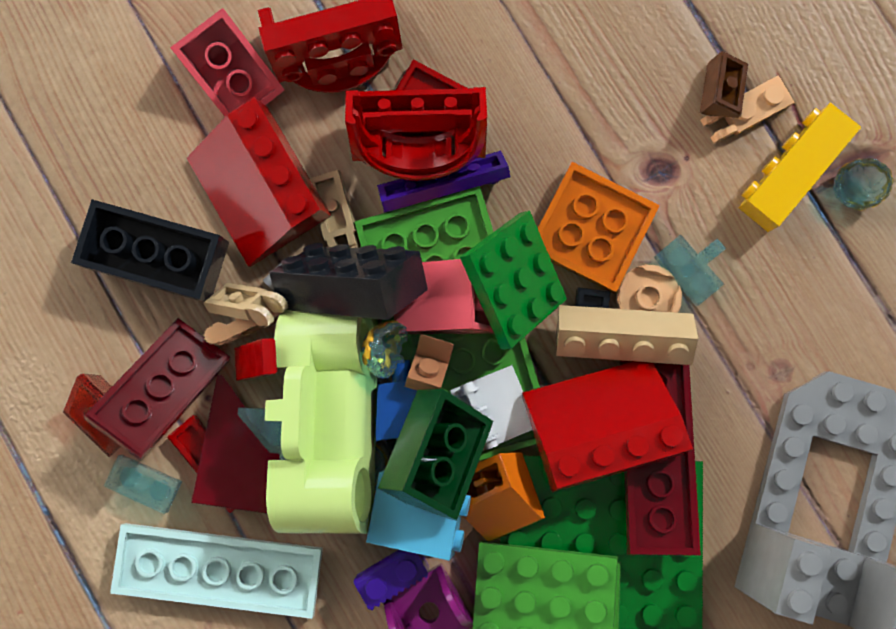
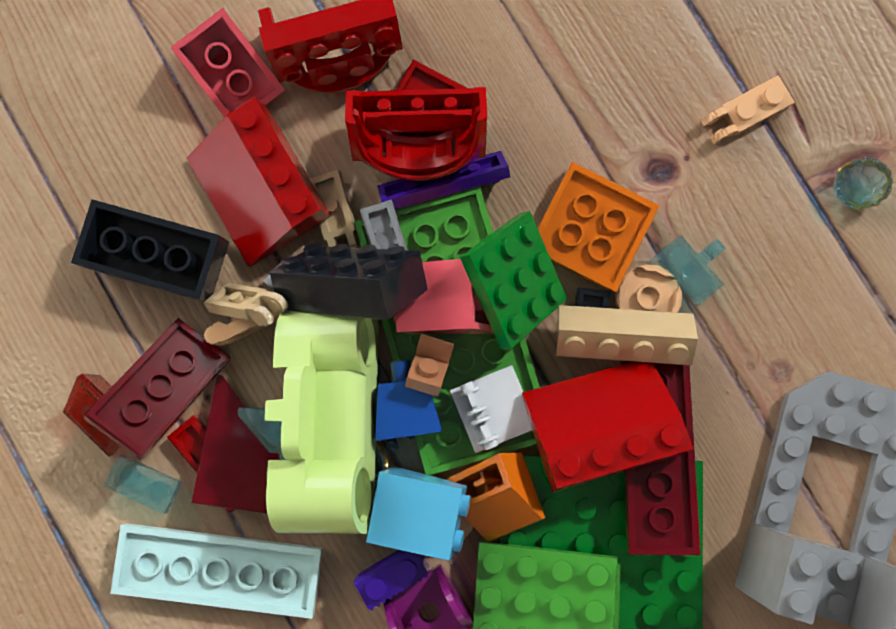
(255, 359): red tile -> none
(382, 225): none -> light grey plate
(383, 347): clear light blue hair -> none
(436, 453): dark green slope -> none
(724, 86): reddish brown slope -> none
(799, 166): yellow brick -> none

